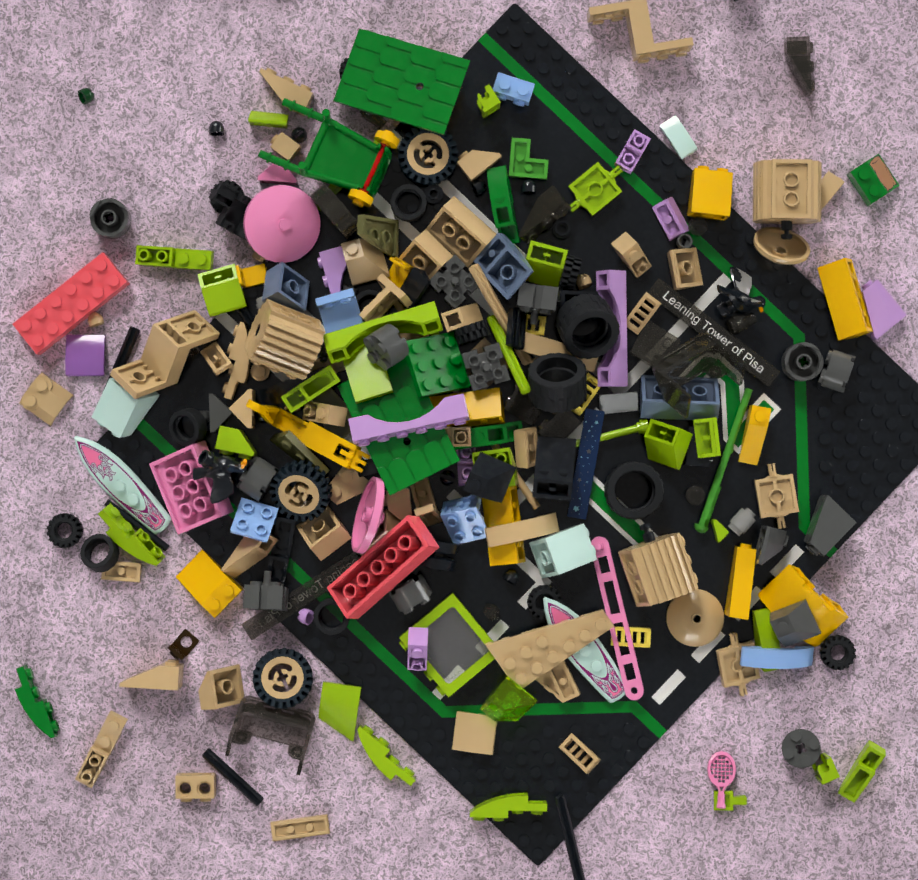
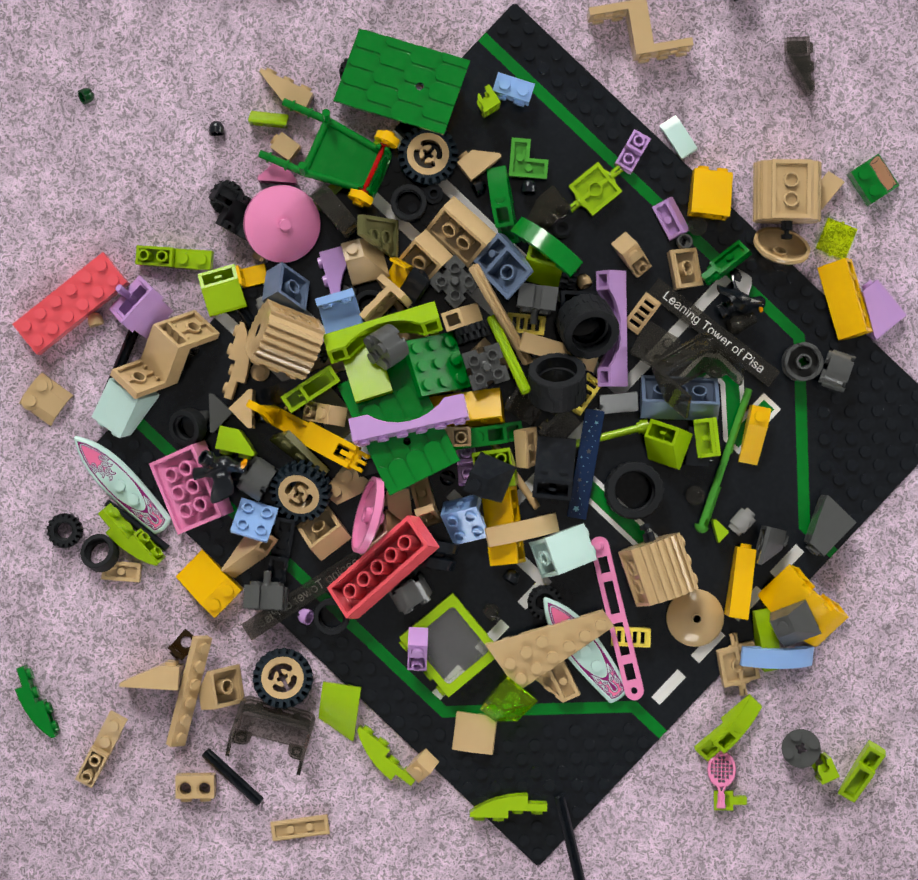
(85, 355): medium lavender slope -> none
(106, 228): dark grey brick -> none
(140, 307): none -> lavender piece
(188, 691): none -> tan plate
(216, 358): tan slope -> none
(300, 138): black hinge -> none
(376, 120): clear smoke cone -> none
(422, 765): none -> tan brick
(516, 329): black tile -> none
(547, 245): none -> green slope
(587, 769): tan slope -> none
(726, 262): none -> green hinge
(731, 730): none -> lime slope
(776, 496): tan plate -> none
(826, 652): black tyre -> none
(836, 238): none -> clear neon green piece

